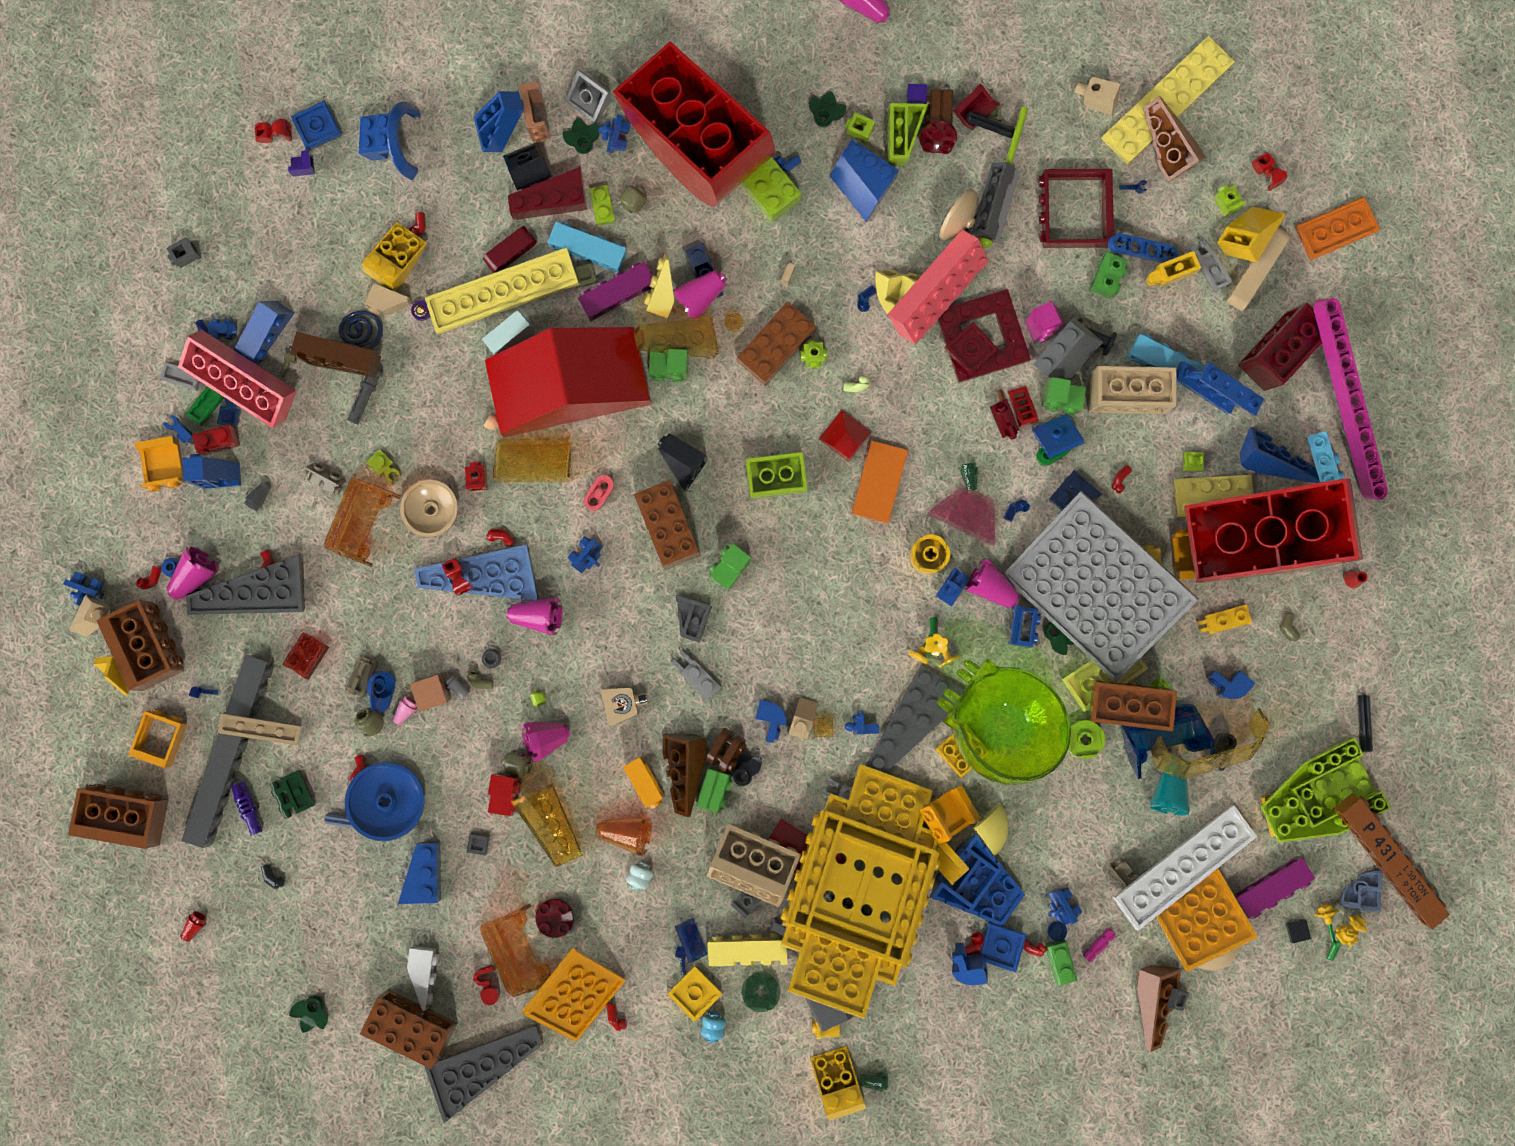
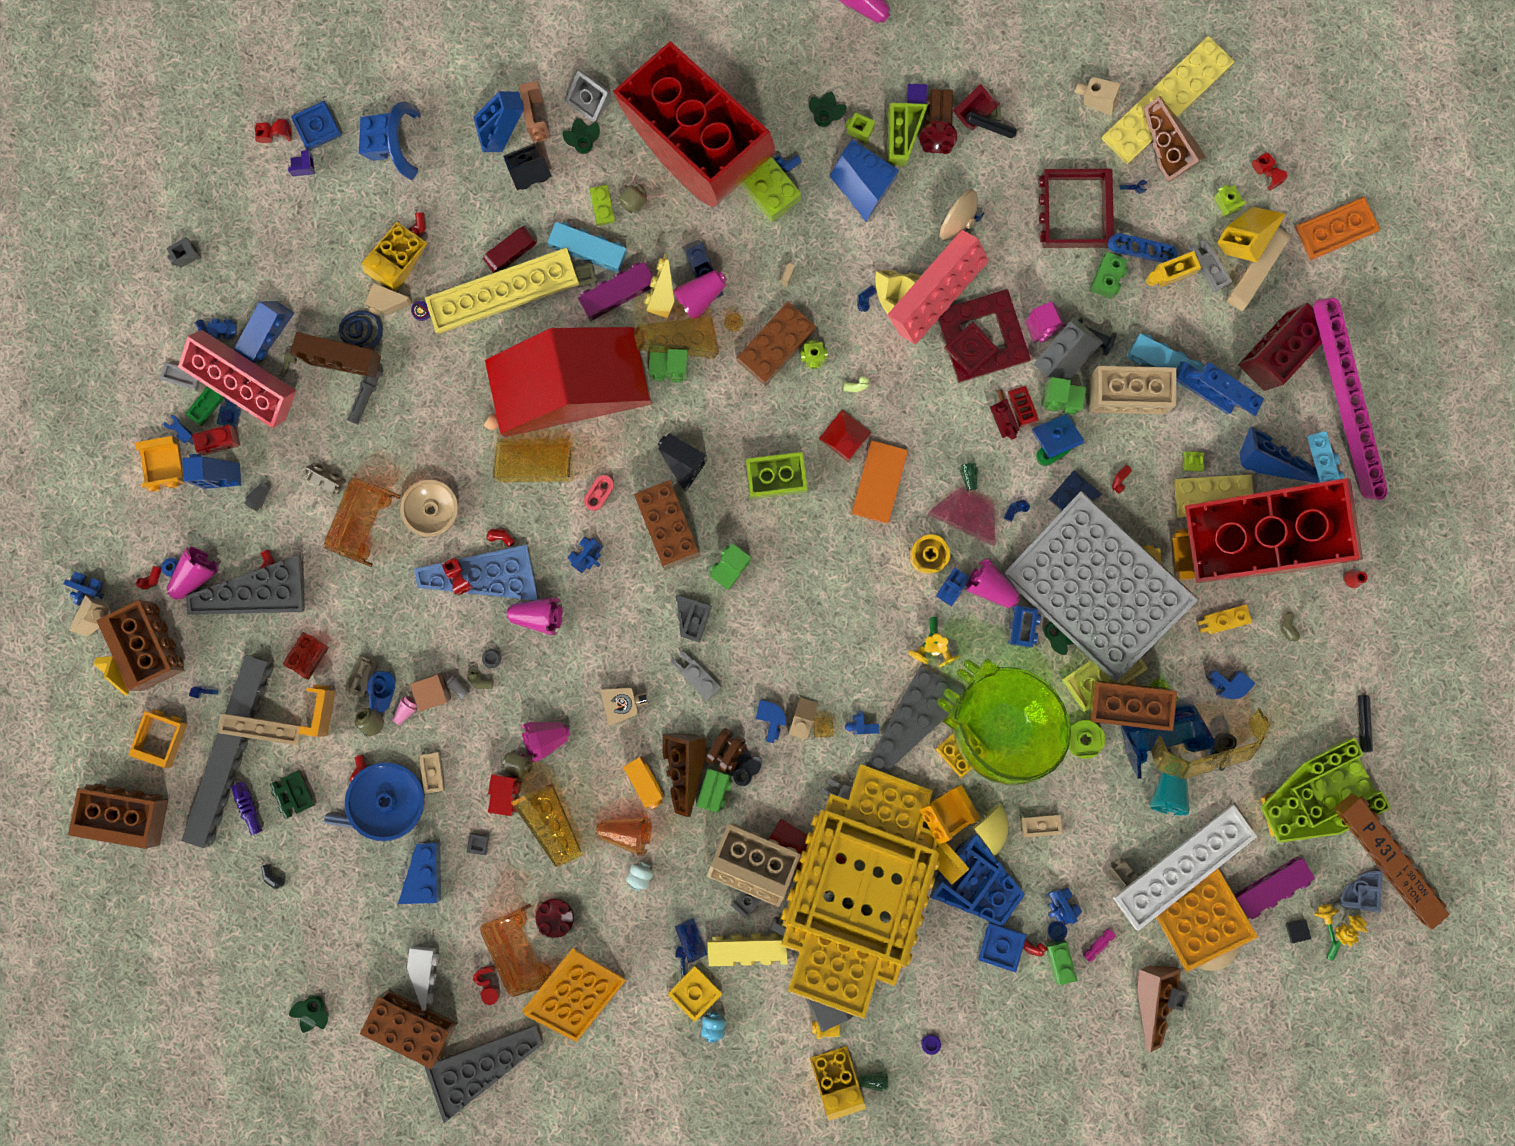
(193, 925): red cone -> none
(322, 711): none -> light orange panel
(382, 464): lime plate -> none
(432, 772): none -> tan plate
(478, 483): red brick -> none
(509, 333): light aqua brick -> none
(537, 698): lime piece -> none
(551, 197): dark red wedge -> none
(613, 1019): red arm -> none
(618, 125): blue hips -> none
(752, 999): clear green plate -> none
(931, 1044): none -> dark purple tile
(968, 969): blue brick -> none
(975, 944): red arm -> none
(998, 193): dark grey piece -> none
(1041, 826): none -> tan plate

